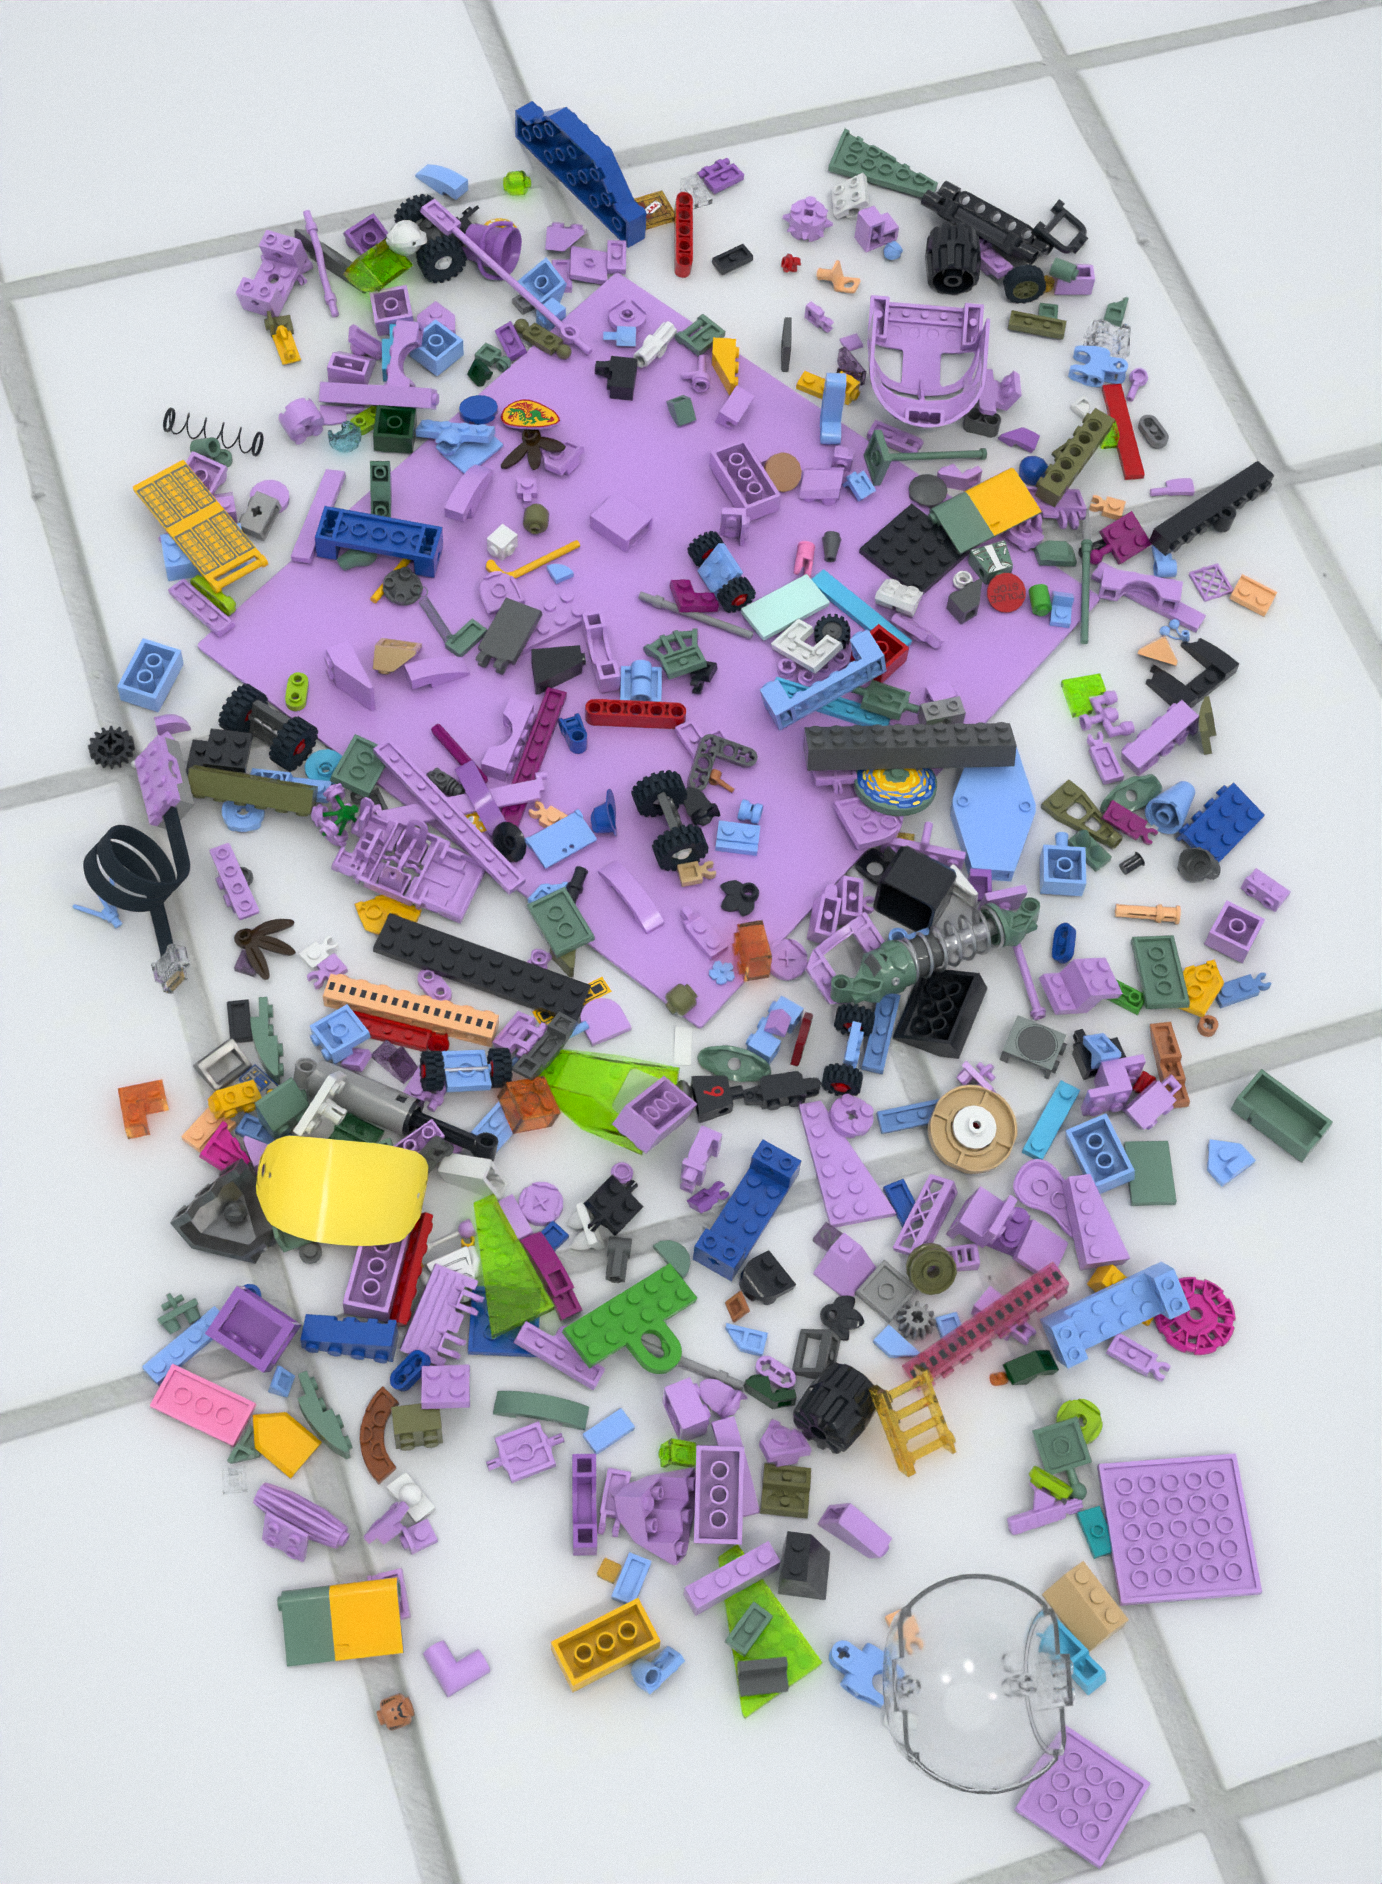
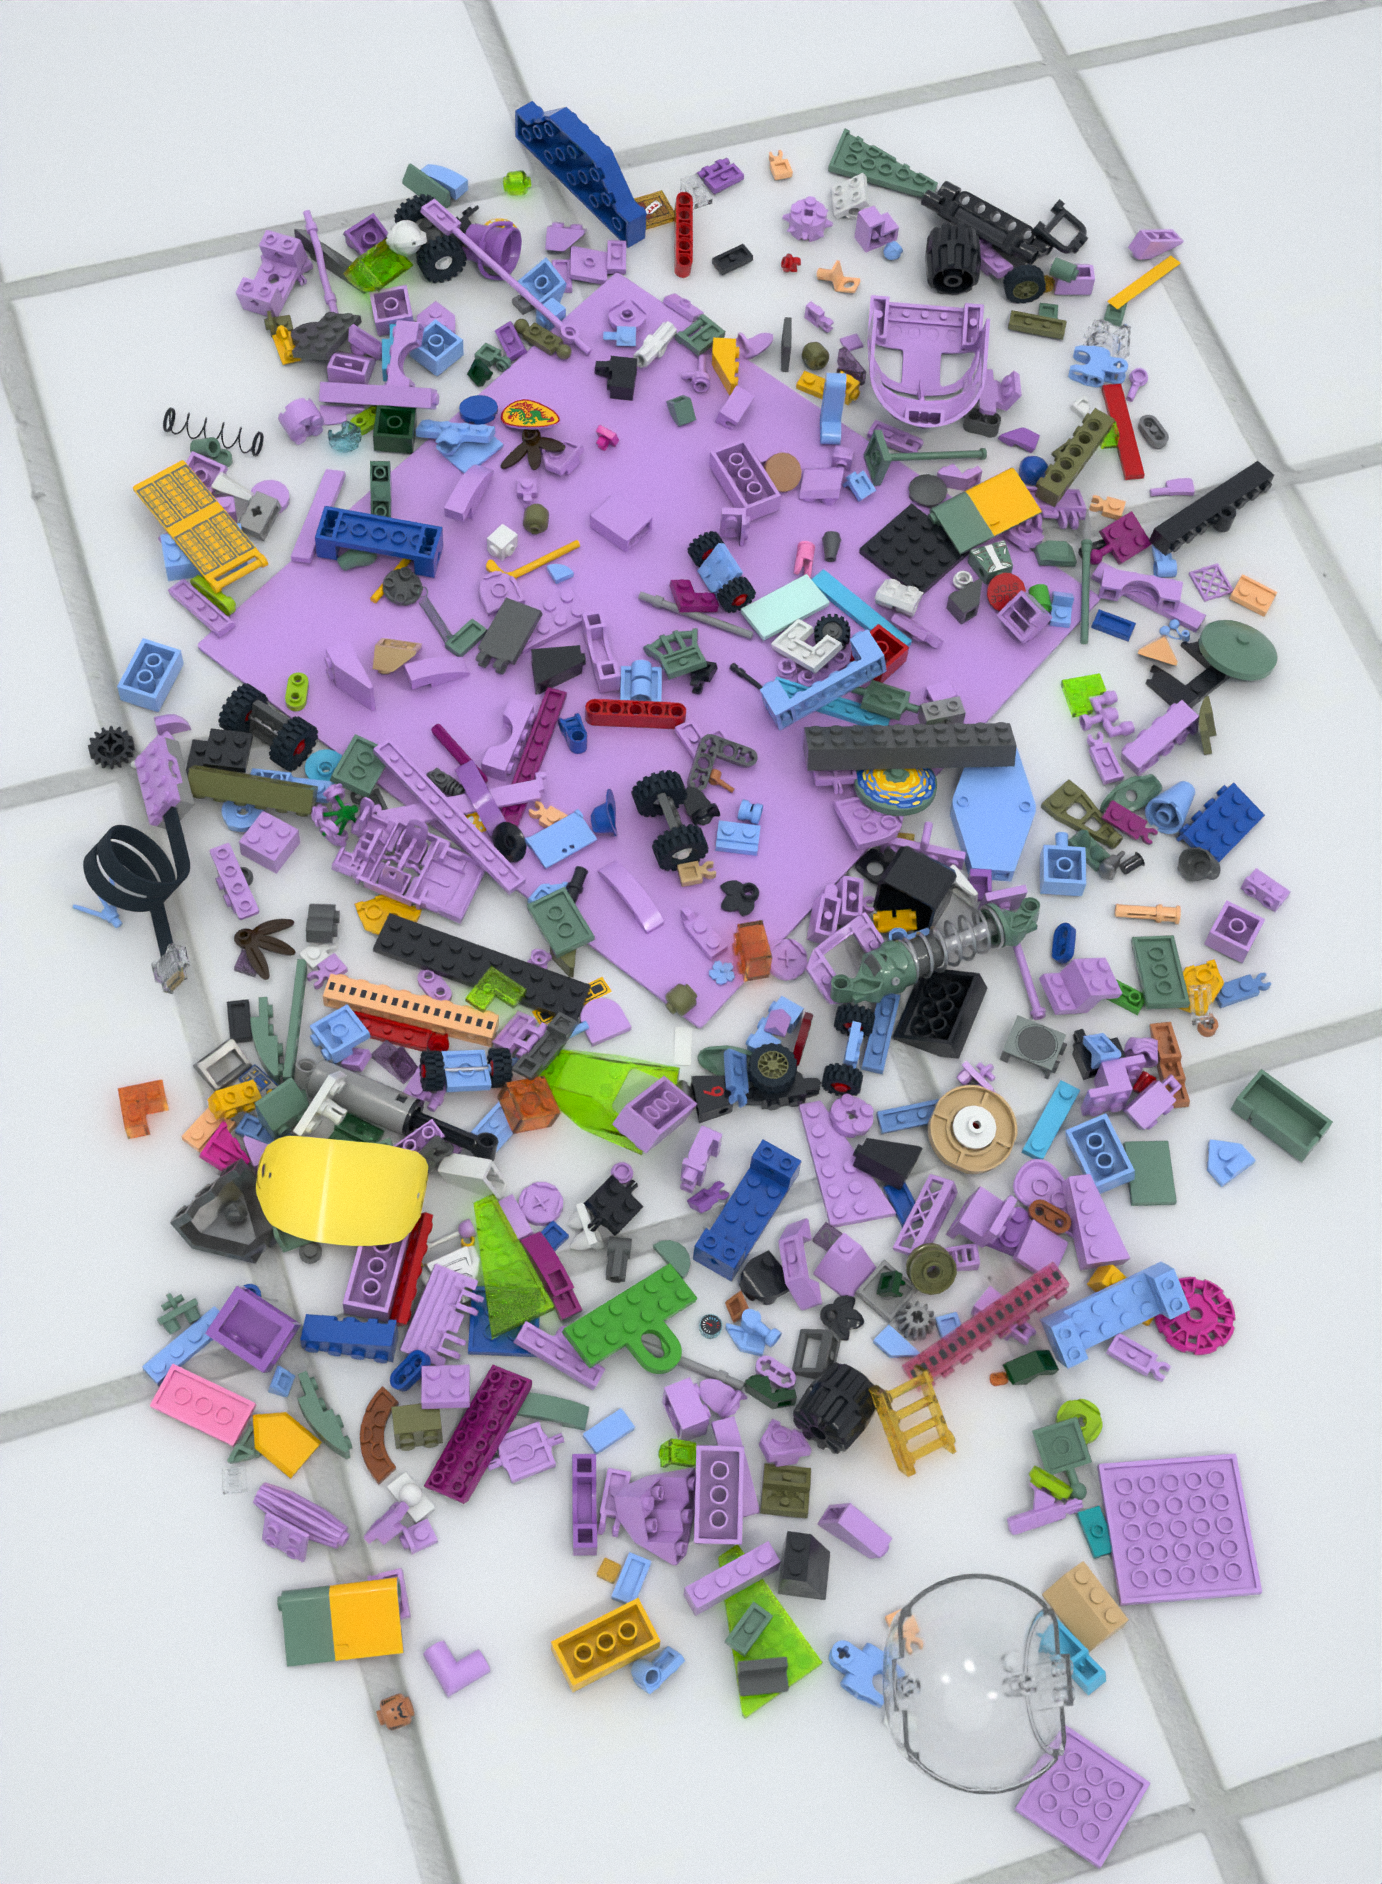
(230, 486): none -> white slope
(269, 842): none -> lavender brick
(295, 1019): none -> sand green tile
(321, 923): none -> dark grey brick
(322, 338): none -> dark grey plate
(422, 184): none -> sand green slope
(479, 1434): none -> magenta plate
(492, 986): none -> clear neon green plate
(606, 437): none -> dark pink tile
(682, 306): none -> lavender plate
(710, 1326): none -> black tile
(736, 1076): none -> medium blue plate
(742, 673): none -> black piece
(752, 1323): none -> light blue leg
(753, 346): none -> lavender piece
(772, 1068): none -> black wheel
(780, 168): none -> light nougat plate
(794, 1264): none -> lavender slope
(815, 355): none -> olive head
(886, 922): none -> yellow hinge
(886, 1160): none -> black slope
(890, 1284): none -> dark green tile
(1024, 616): none -> lavender plate
(1049, 1215): none -> dark orange plate
(1109, 865): none -> flat silver piece
(1113, 625): none -> blue tile
(1143, 282): none -> yellow sticker
(1145, 1046): none -> lavender hair
(1152, 243): none -> lavender slope
(1202, 1018): none -> clear tile
(1238, 650): none -> sand green dish

